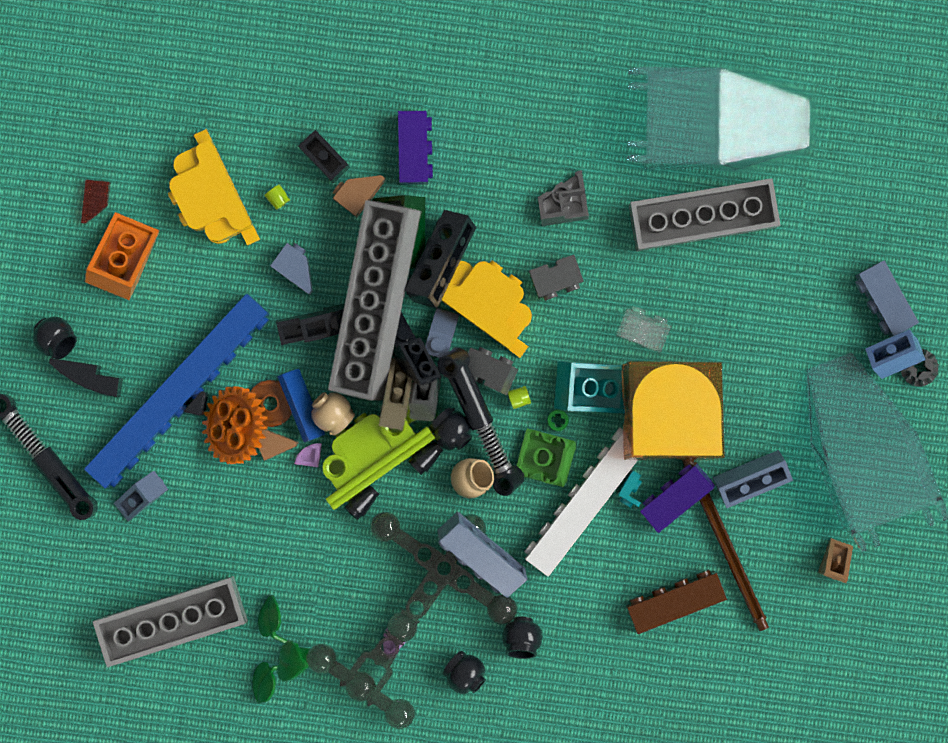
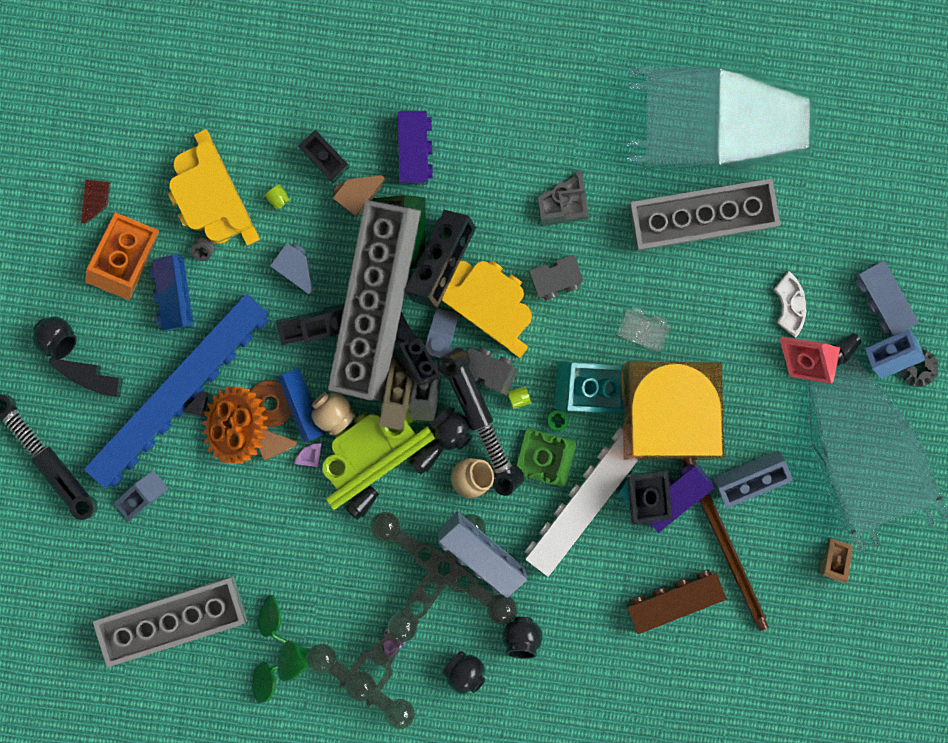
(171, 293): none -> blue slope
(205, 243): none -> dark grey bush
(649, 497): none -> black slope
(792, 304): none -> white tile
(810, 359): none -> coral slope
(847, 347): none -> black cone

